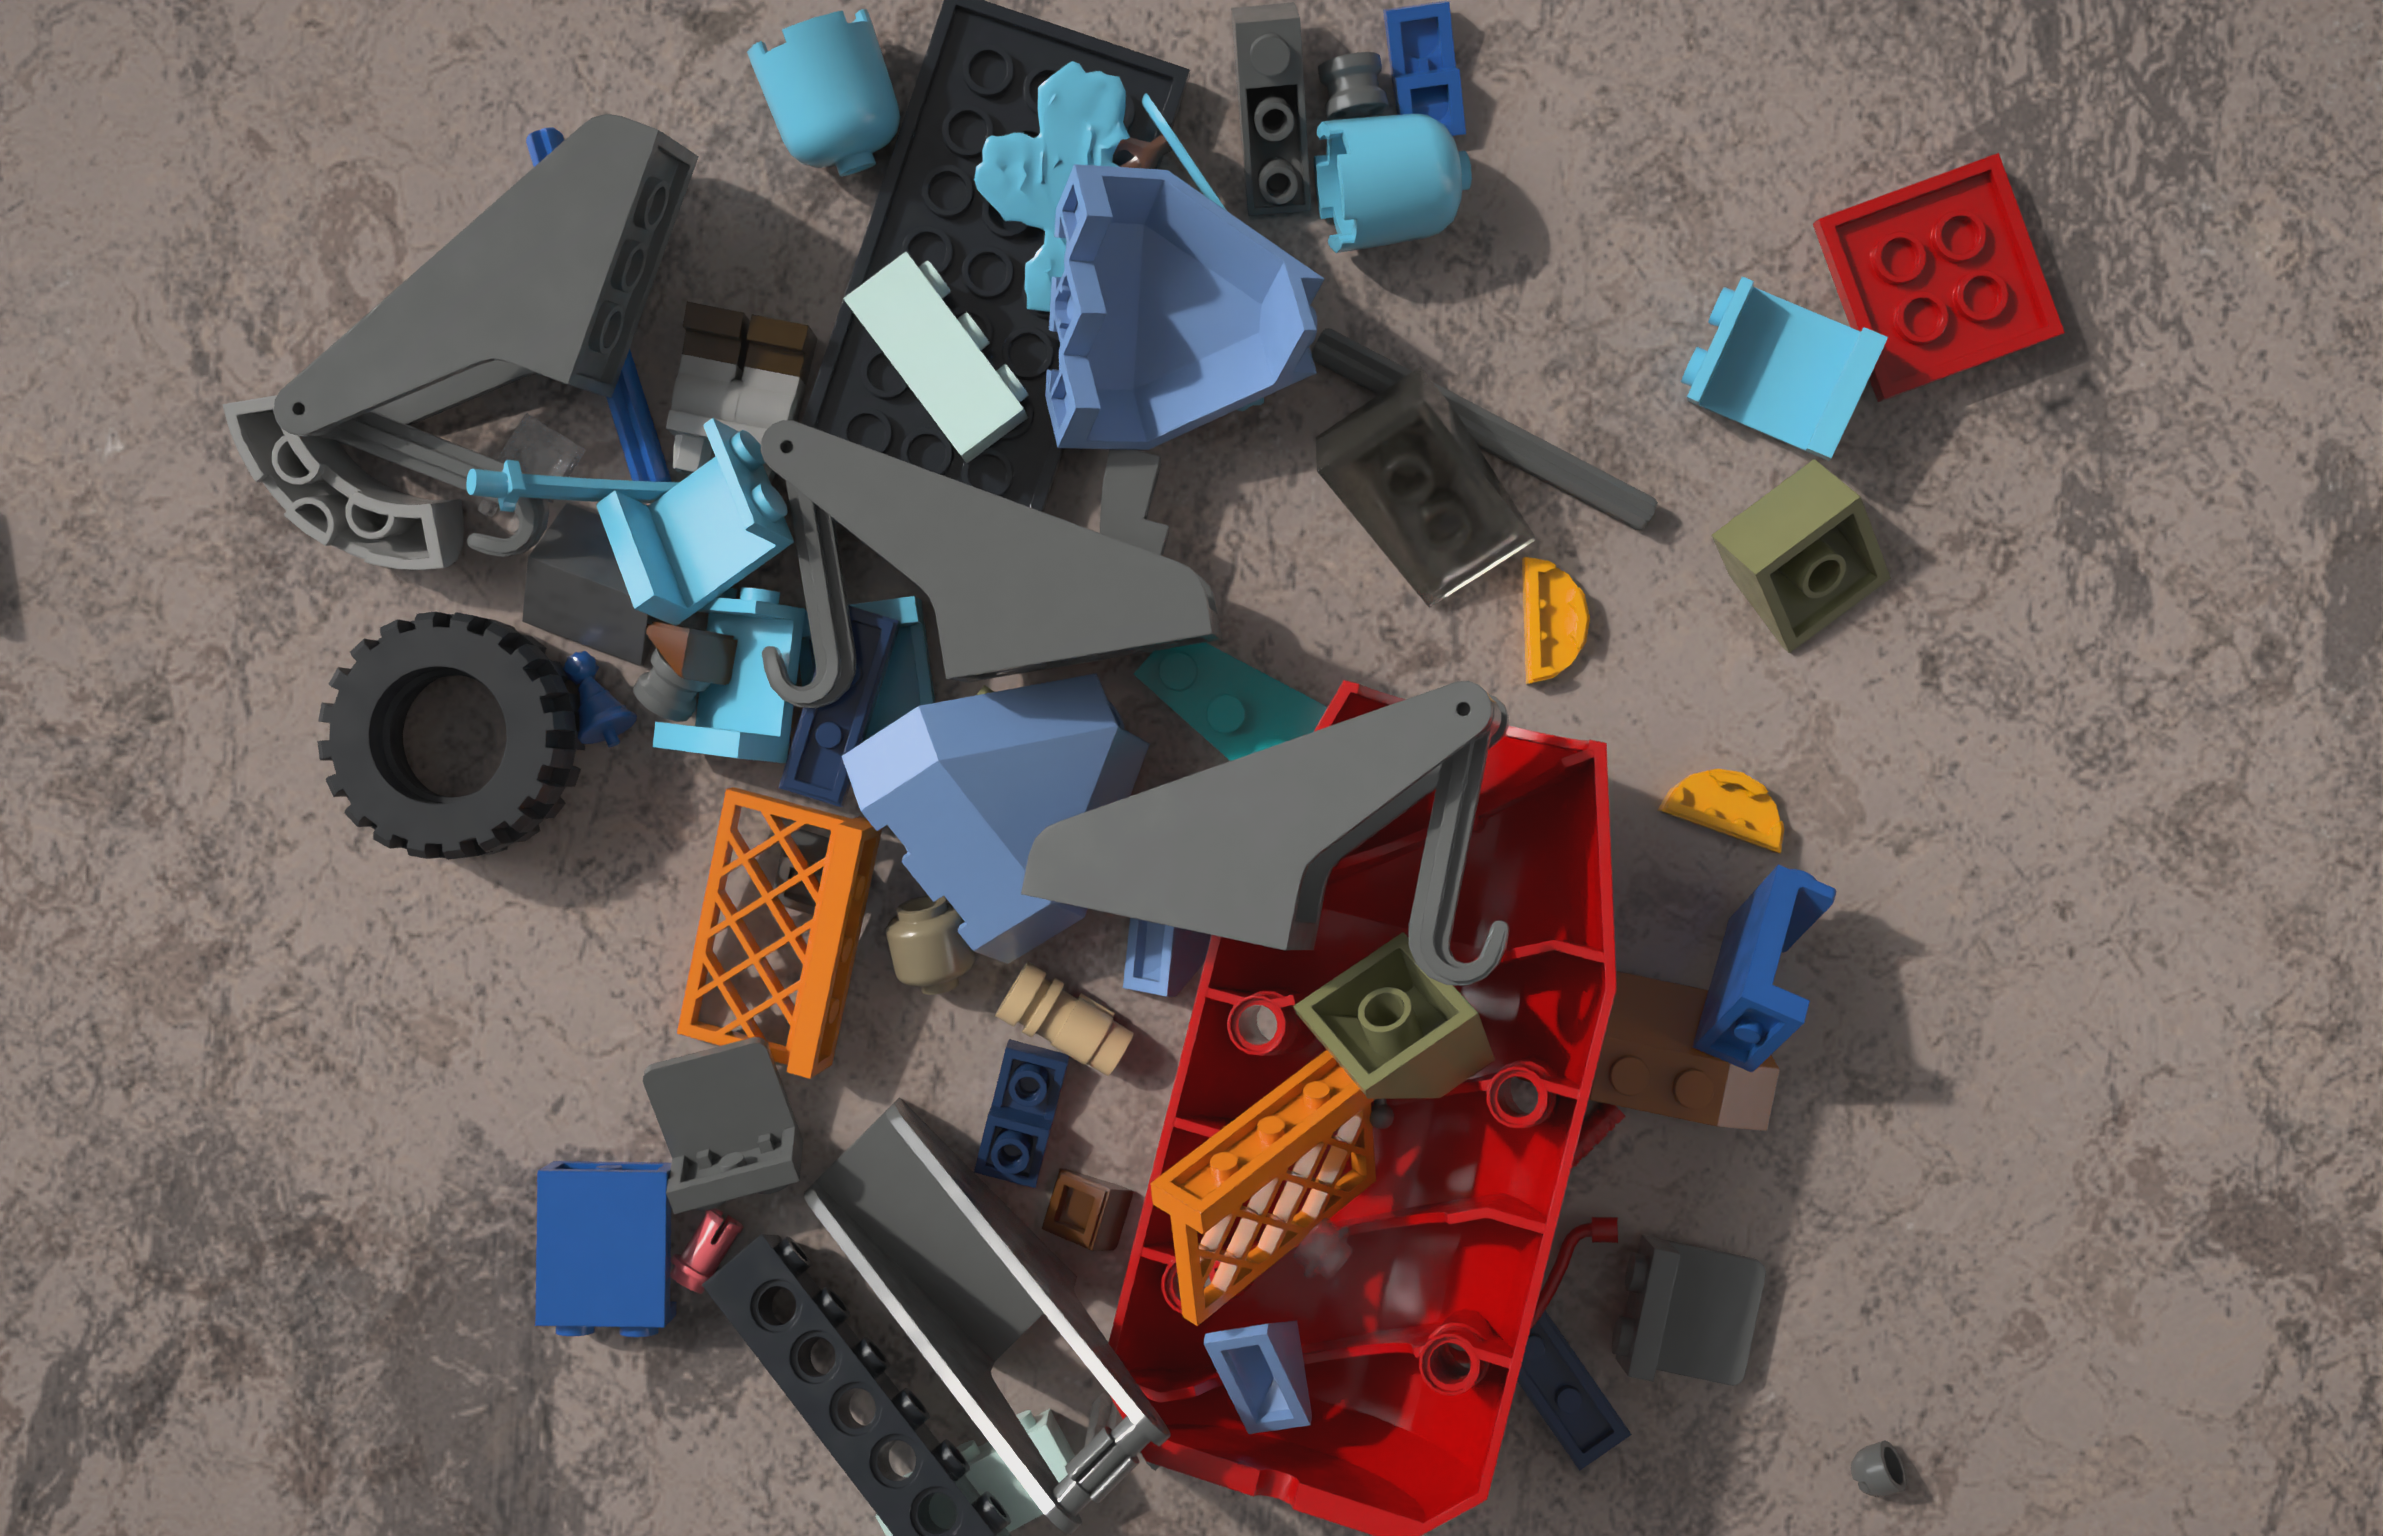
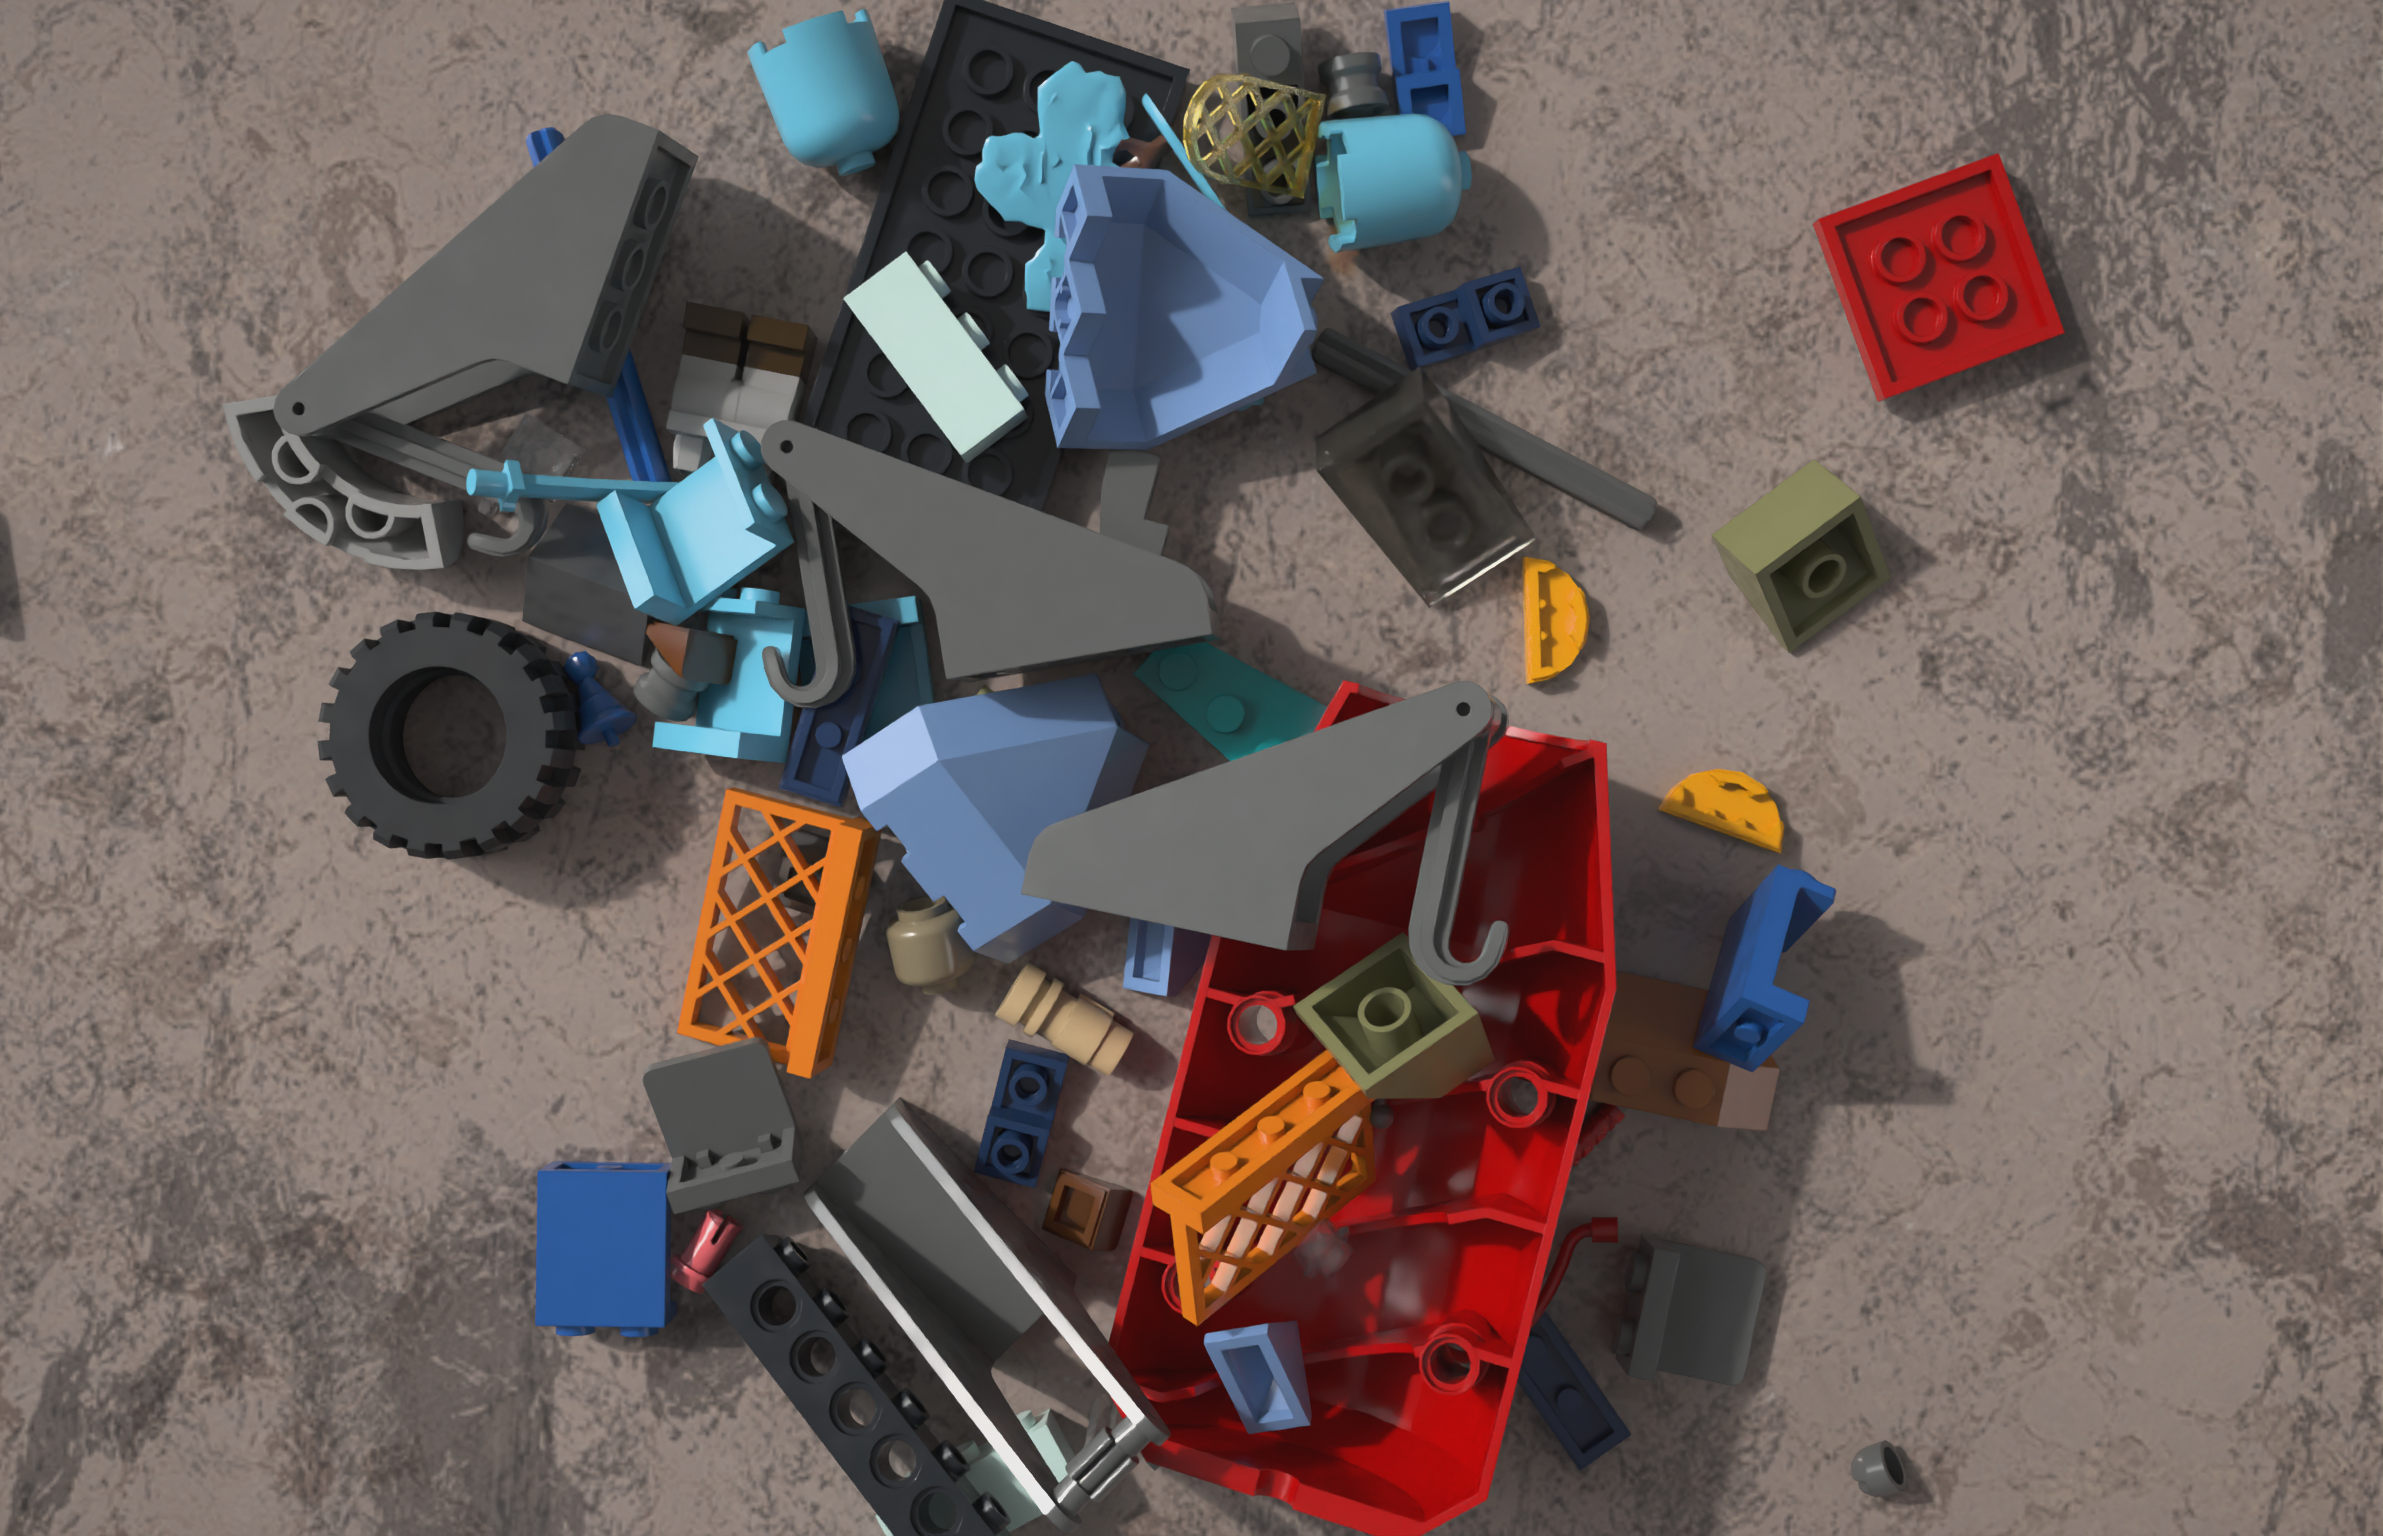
(1306, 136): none -> clear yellow window
(1465, 319): none -> dark blue slope
(1782, 369): medium azure panel -> none

